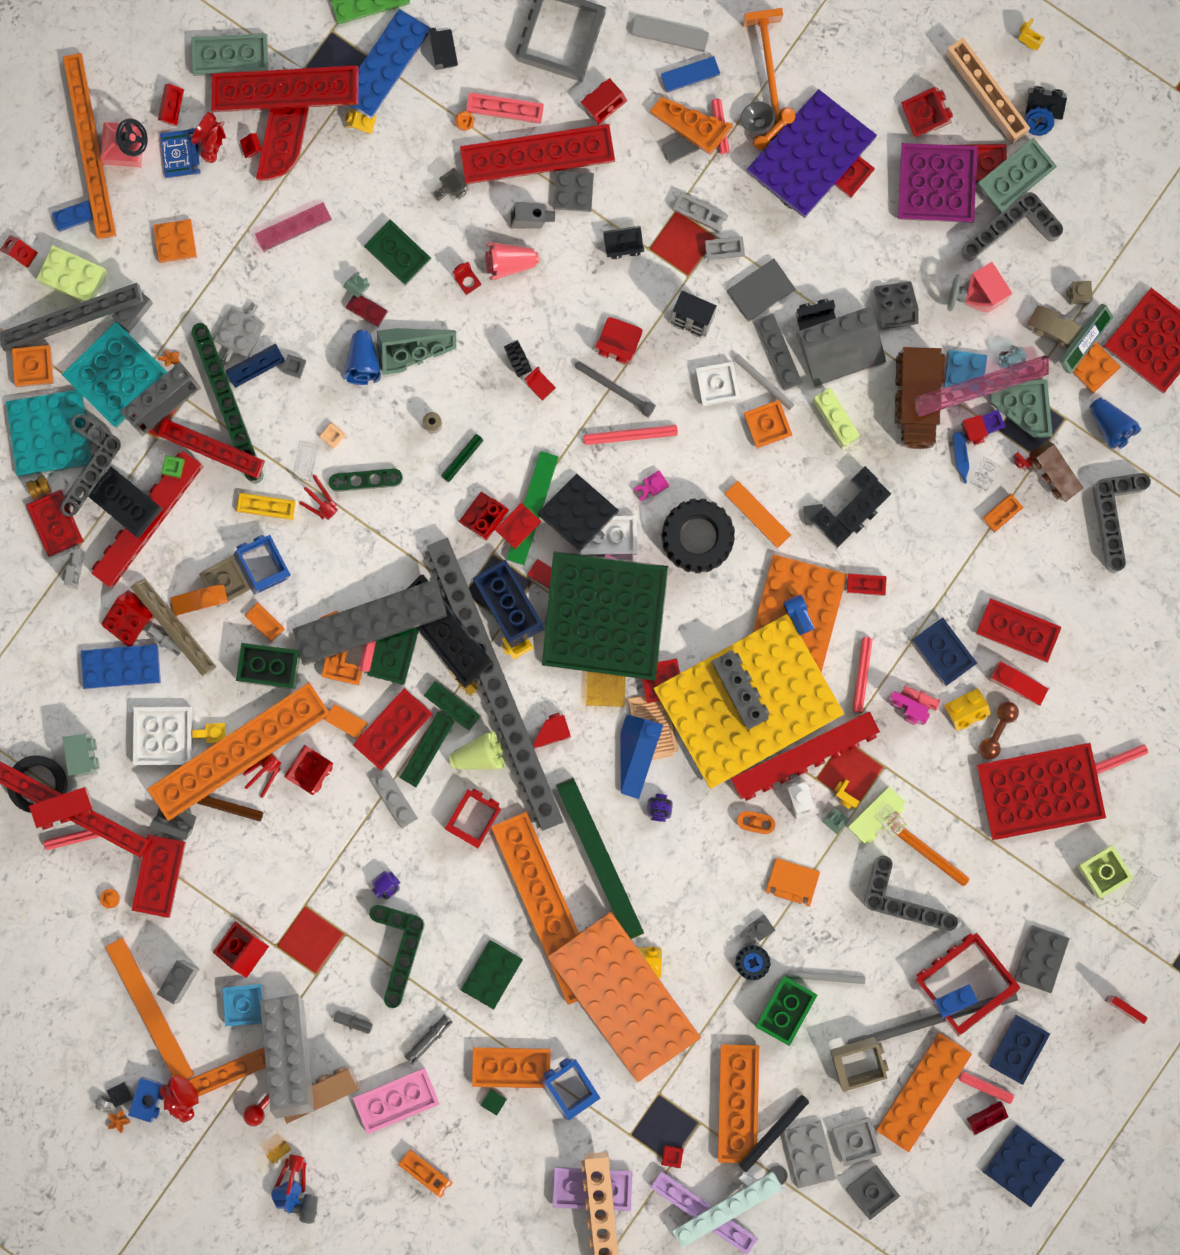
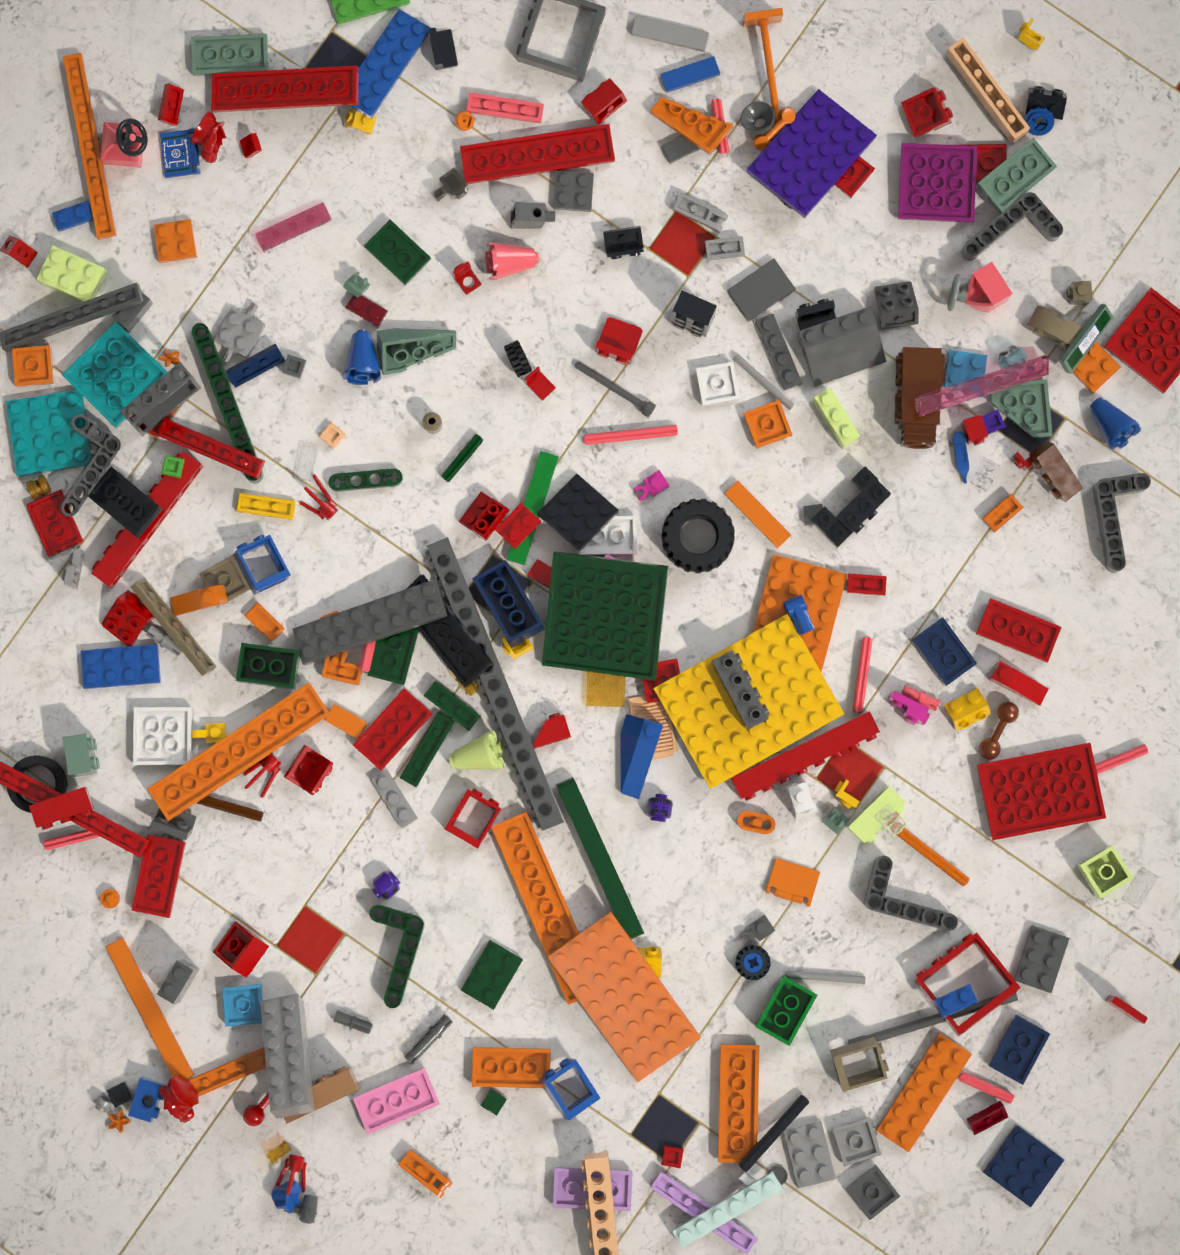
(282, 142): red plate -> none

